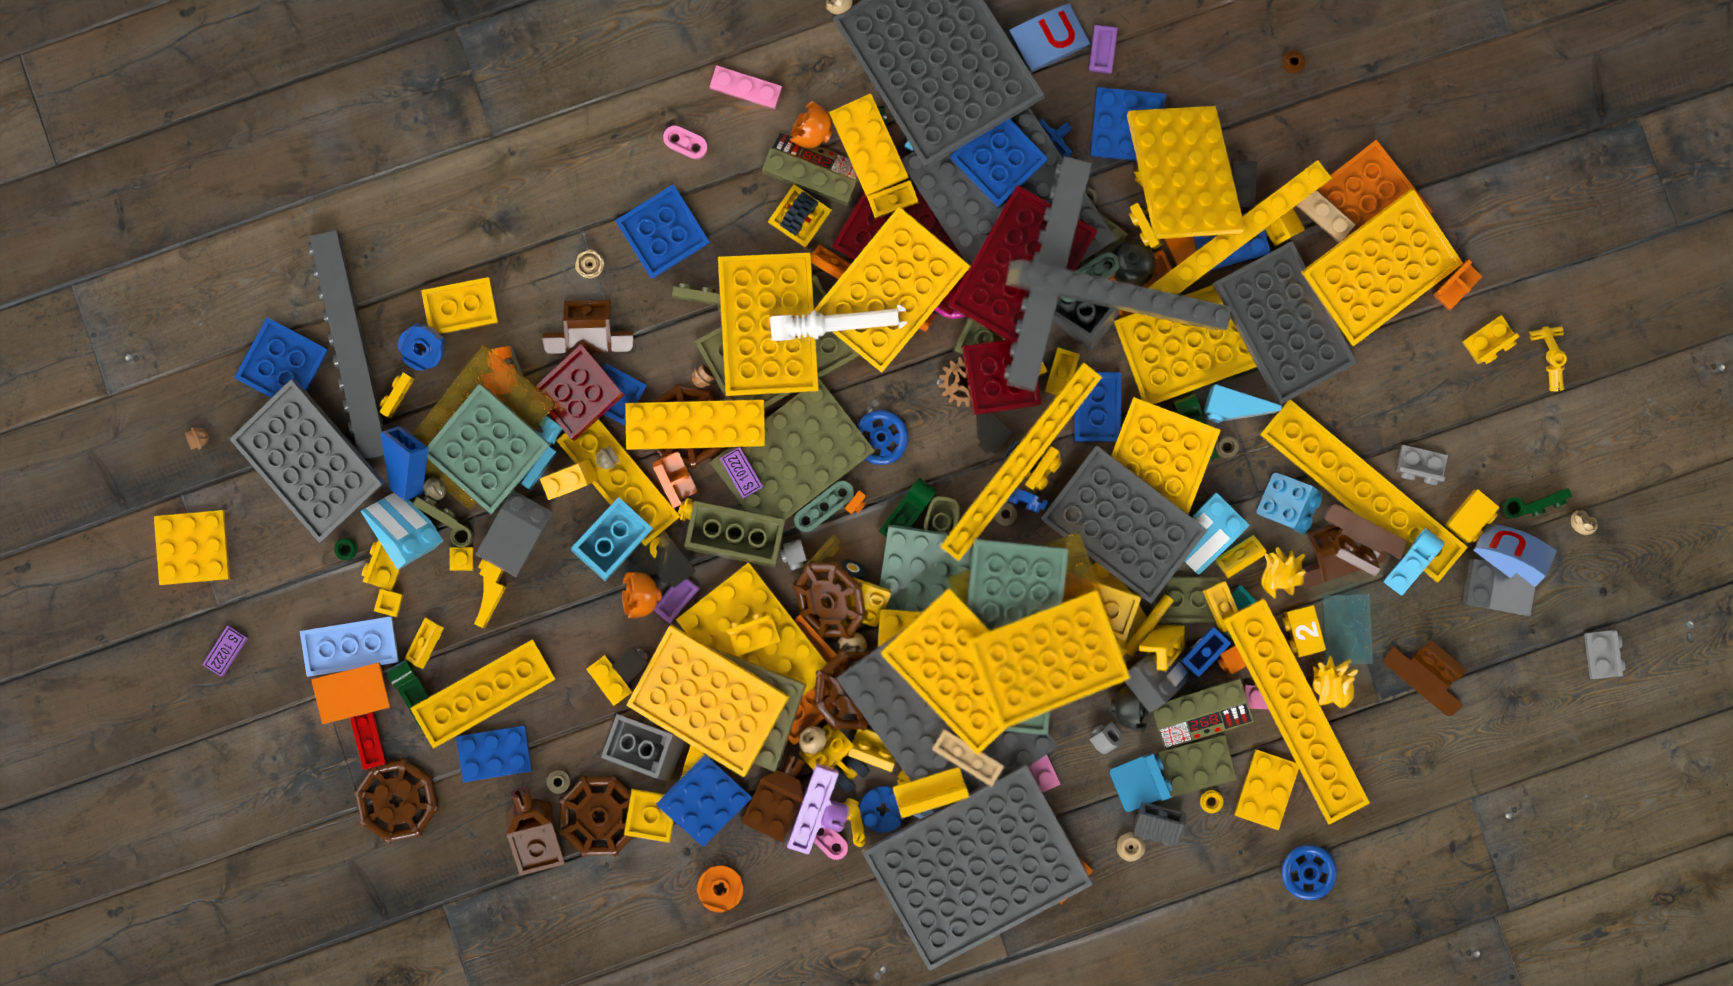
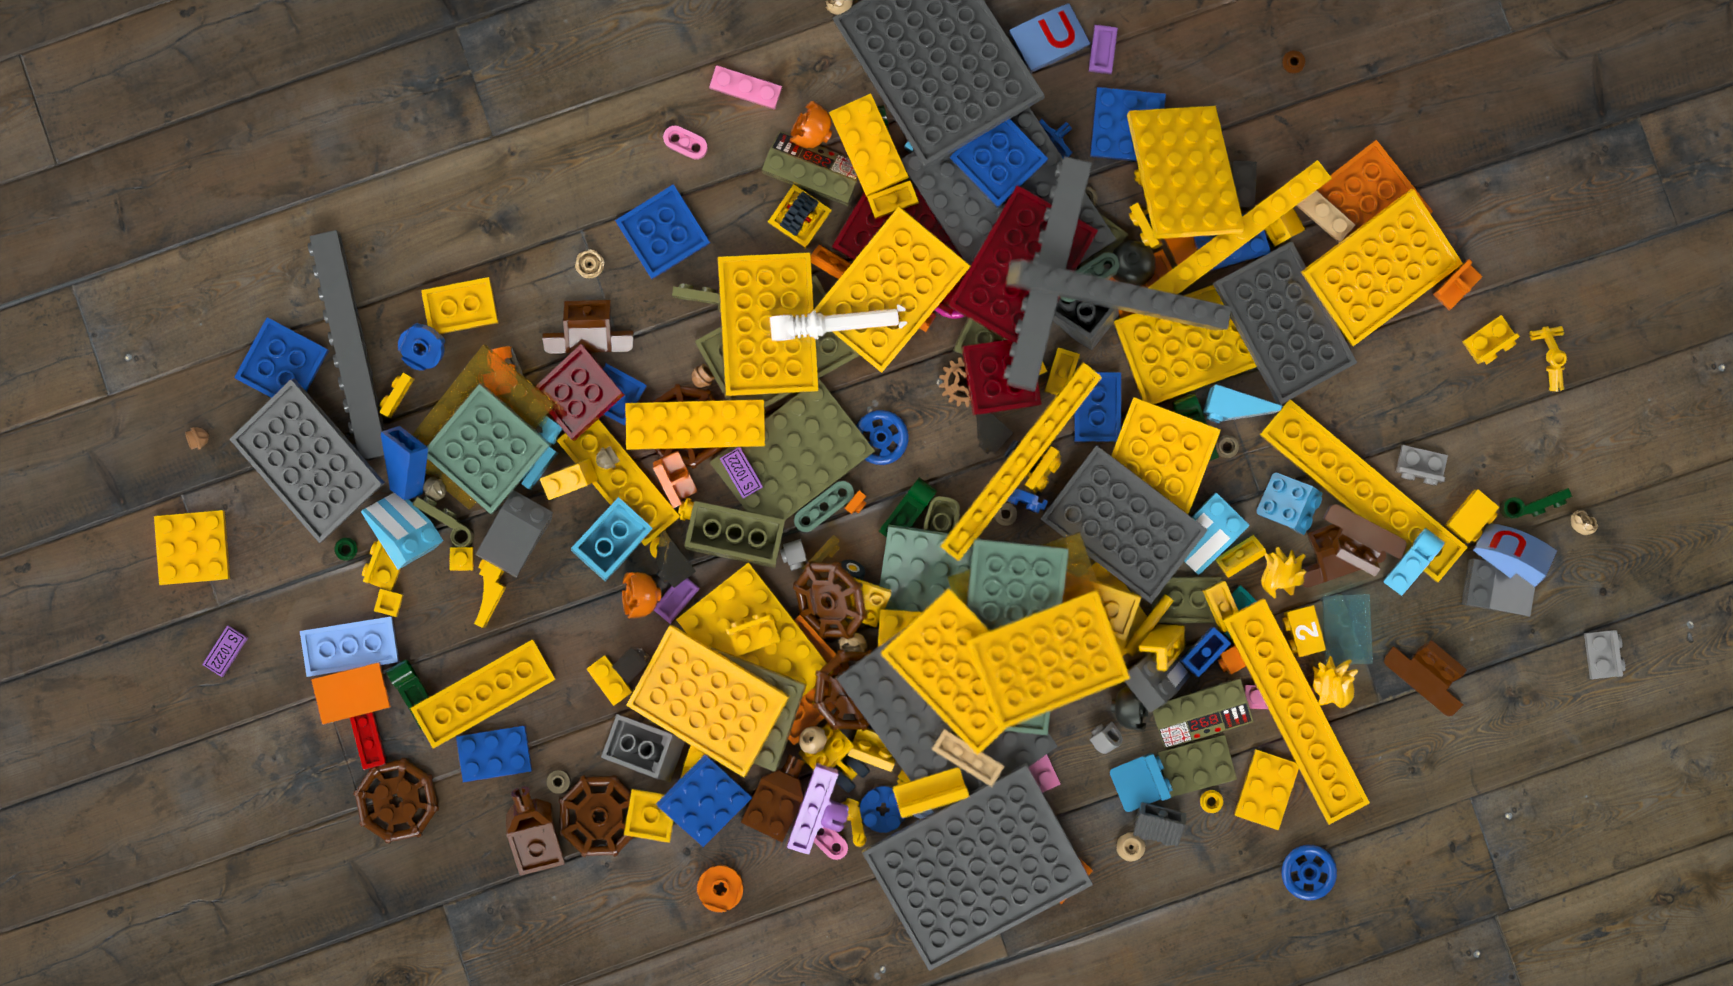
(424, 643): yellow plate -> none

